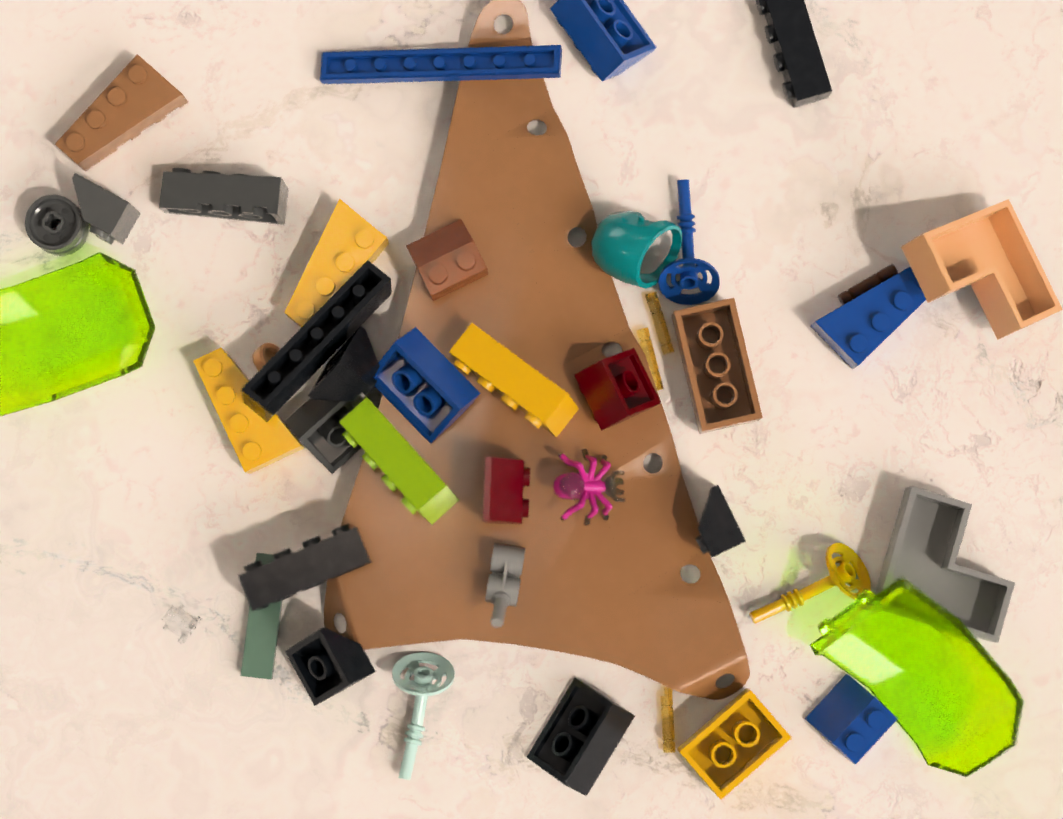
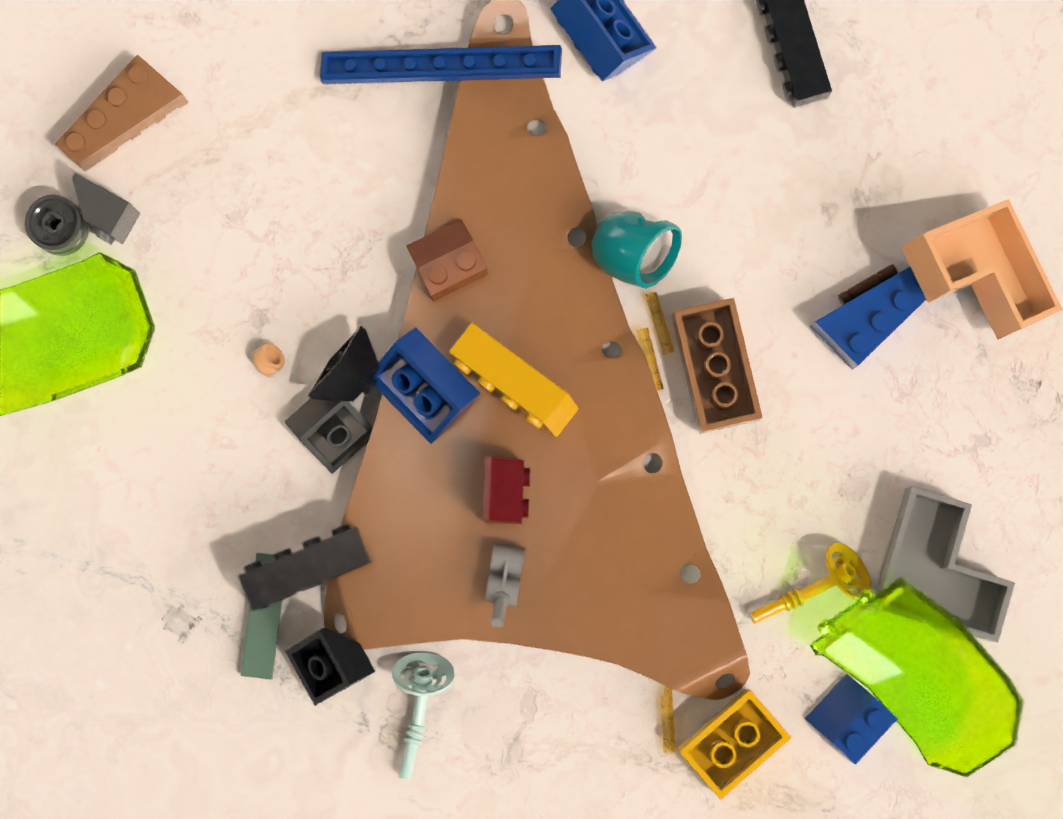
(224, 196): dark grey wedge -> none
(253, 438): yellow wedge -> none
(316, 341): black brick -> none
(340, 253): yellow wedge -> none
(398, 460): lime wedge -> none
(580, 737): black slope -> none
(585, 486): animal -> none
(617, 388): dark red slope -> none
(689, 271): blue dish -> none
(718, 525): black slope -> none

